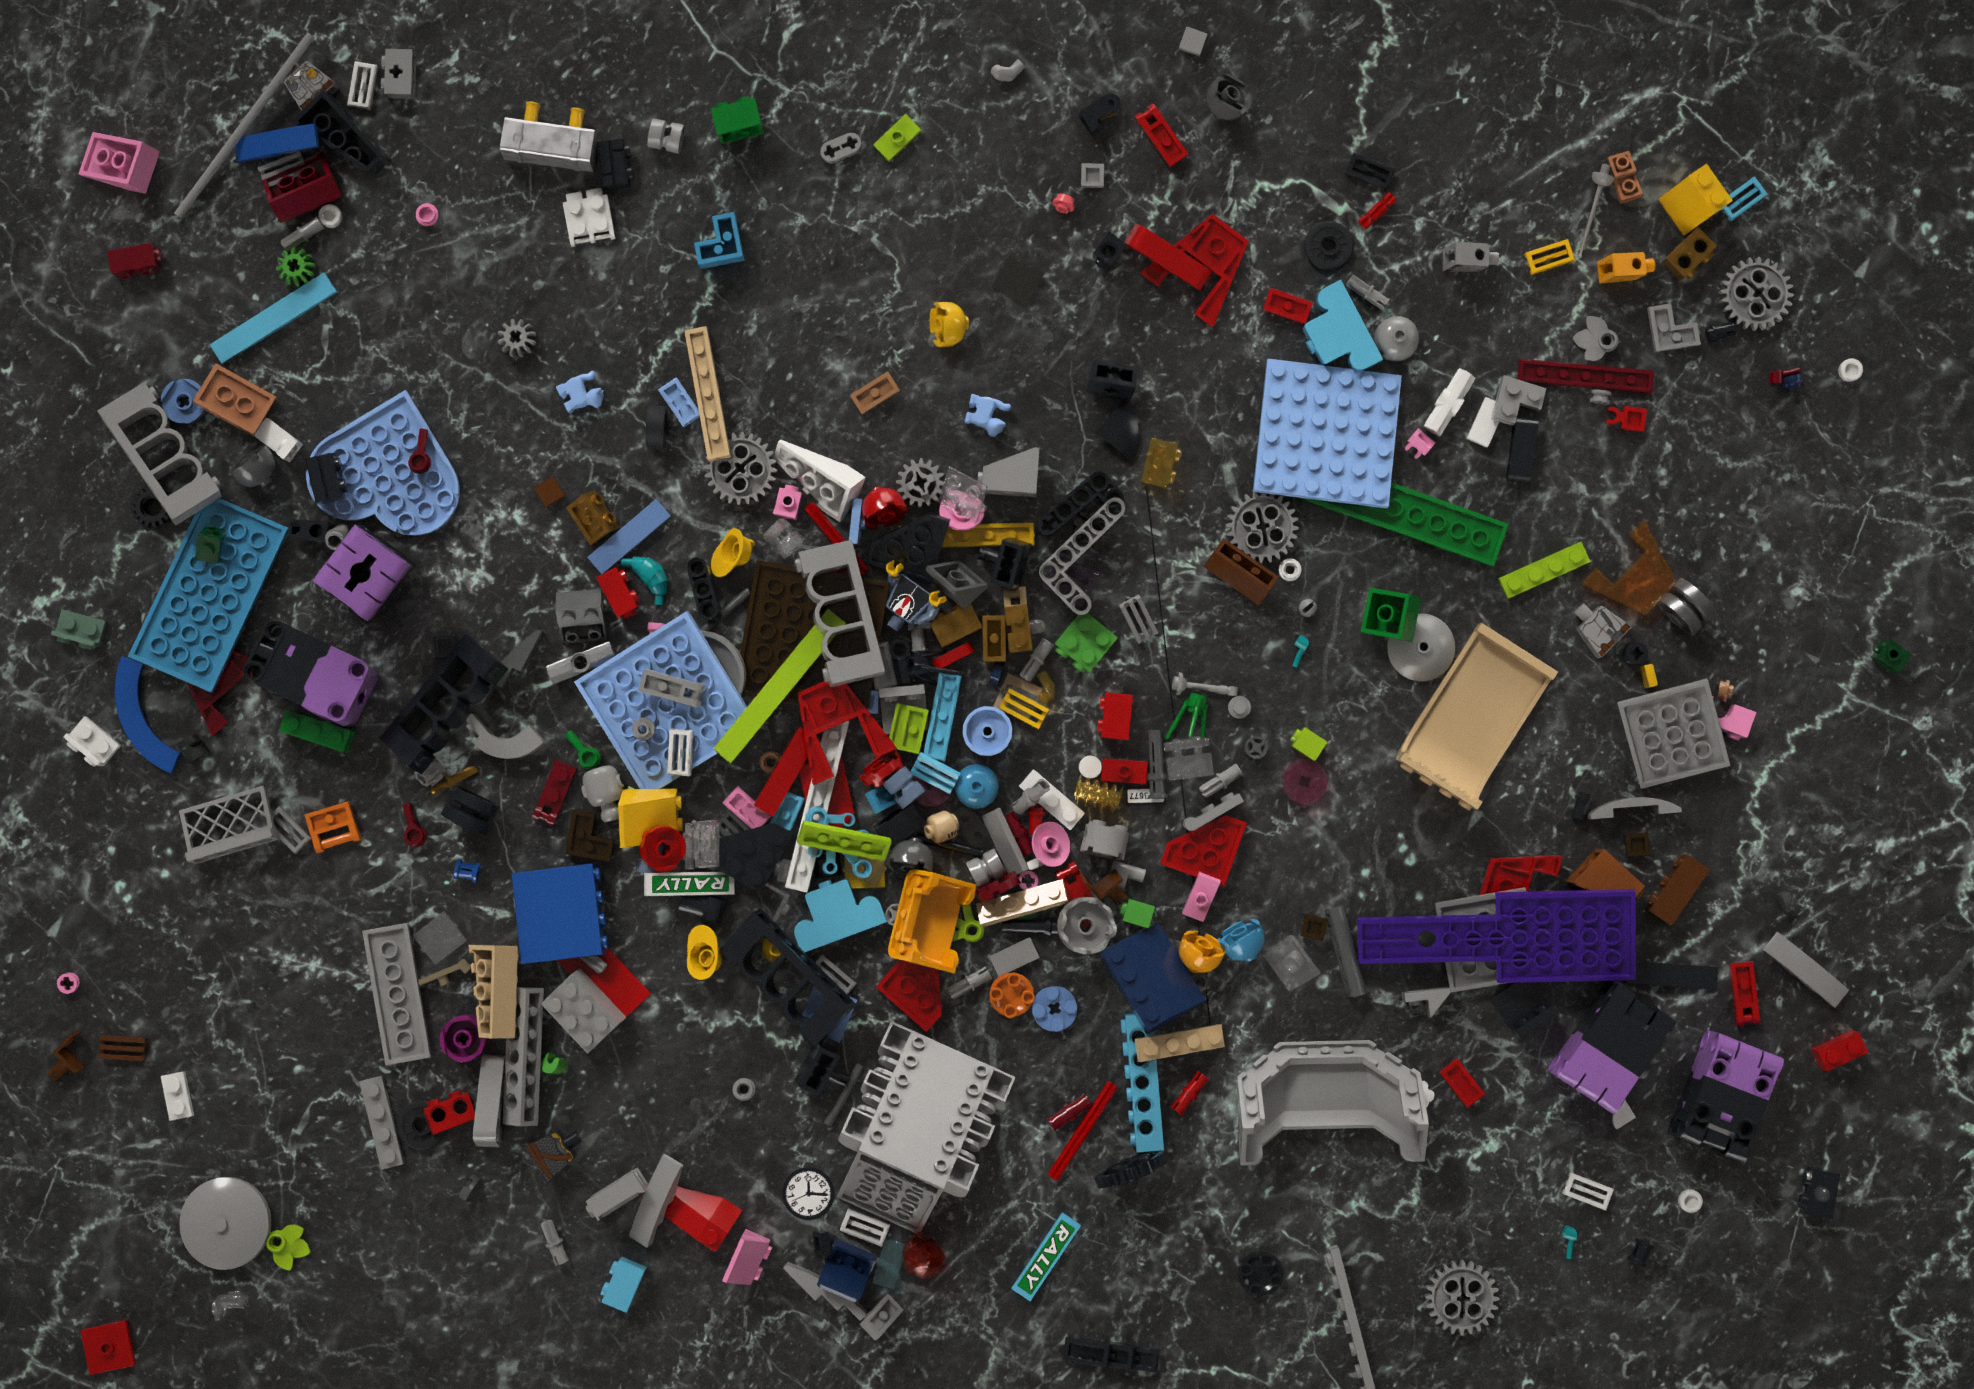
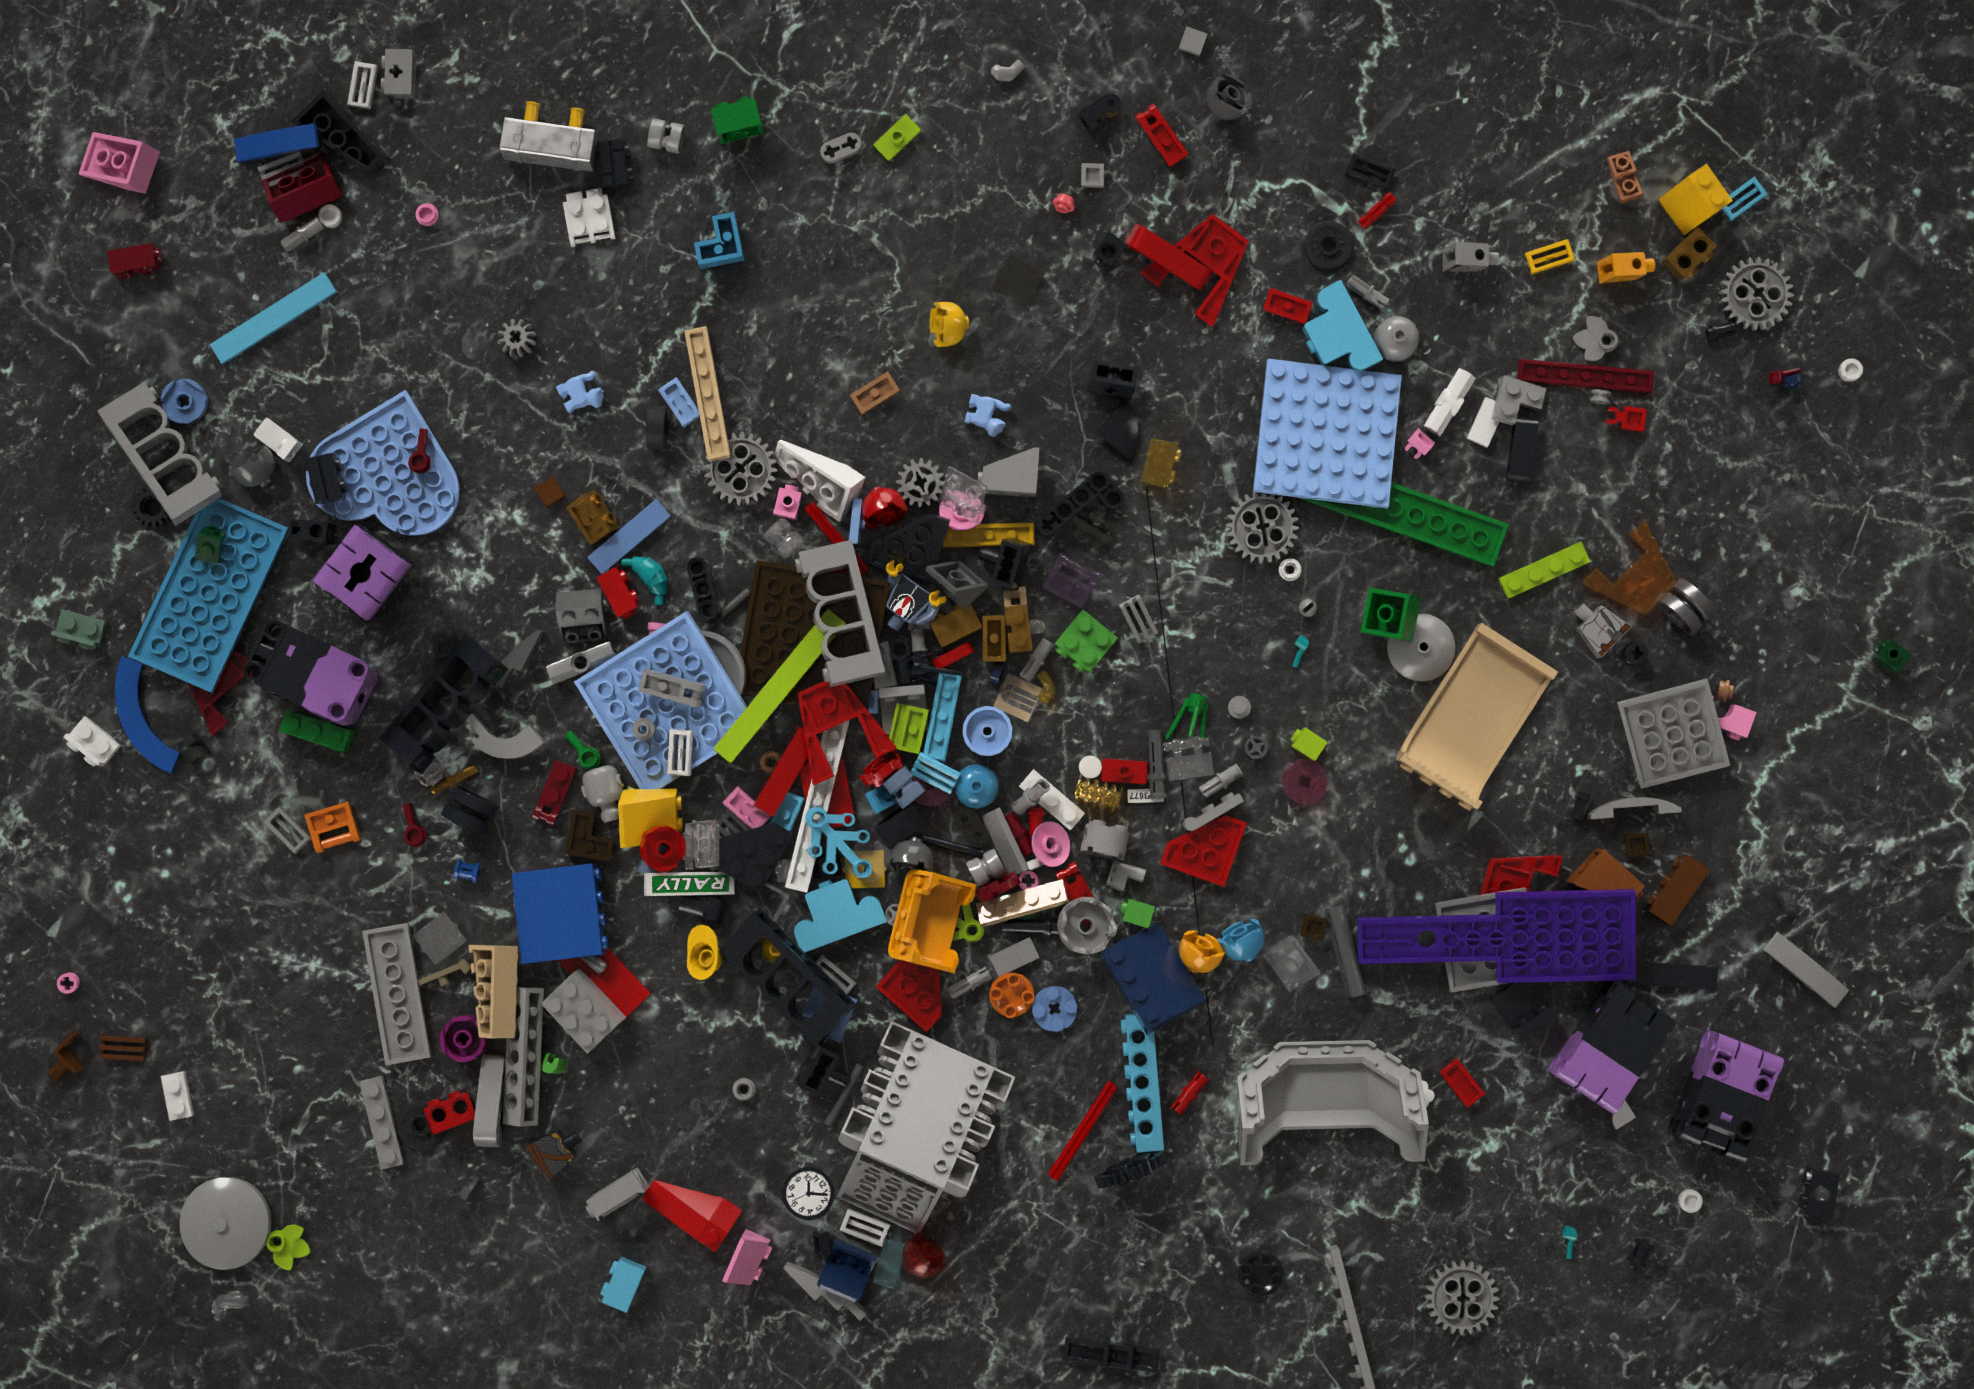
(108, 1347): red plate -> none
(227, 844): light grey fence -> none
(234, 399): nougat plate -> none
(244, 125): light grey piece -> none
(295, 258): bright green gear -> none
(307, 82): torso -> none
(336, 535): light grey cone -> none
(554, 1243): light grey axle -> none
(655, 1200): light grey slope -> none
(731, 552): yellow piece -> none
(843, 840): lime plate -> none
(881, 1316): light grey slope -> none
(941, 827): tan head -> none
(1007, 700): yellow tile -> none
(1046, 1256): tile -> none
(1069, 1112): dark red pin -> none
(1077, 550): light grey beam -> none
(1107, 886): reddish brown bracket -> none
(1116, 716): red brick -> none
(1179, 1042): tan plate -> none
(1180, 684): light grey piece -> none
(1201, 896): bright pink plate -> none
(1241, 571): reddish brown brick -> none
(1433, 997): light grey slope -> none
(1569, 1184): white tile -> none
(1601, 179): light grey sword -> none
(1648, 676): yellow tile -> none
(1667, 335): light grey plate -> none
(1744, 993): red plate -> none
(1839, 1050): red brick -> none

